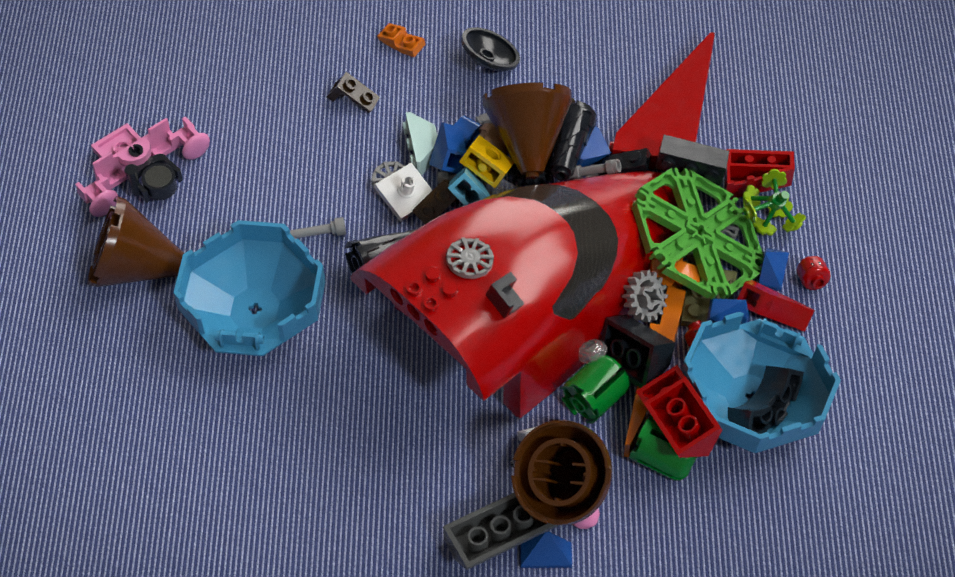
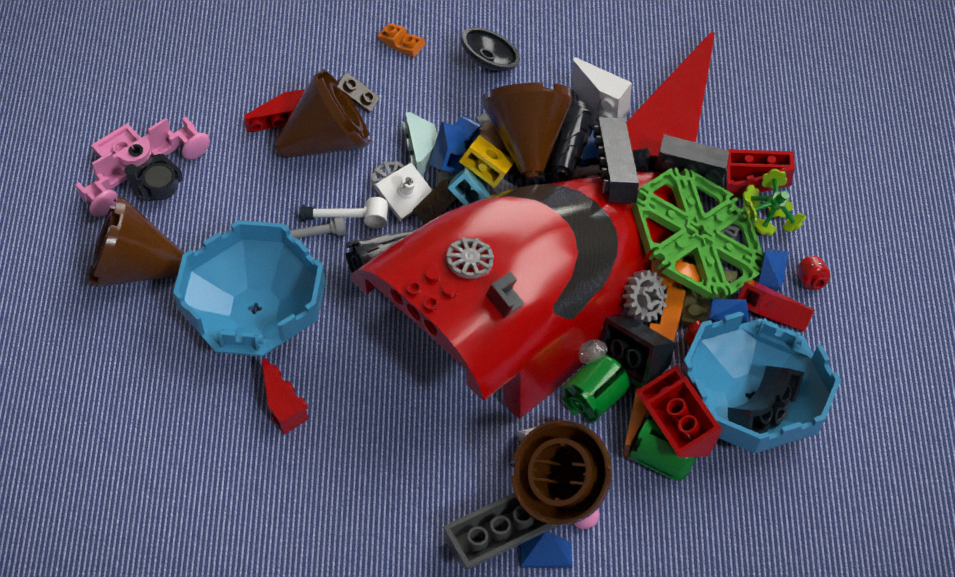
(273, 113): none -> red slope
(283, 404): none -> red slope
(322, 121): none -> reddish brown cone
(374, 212): none -> white piece
(601, 90): none -> white slope
(616, 160): none -> brick

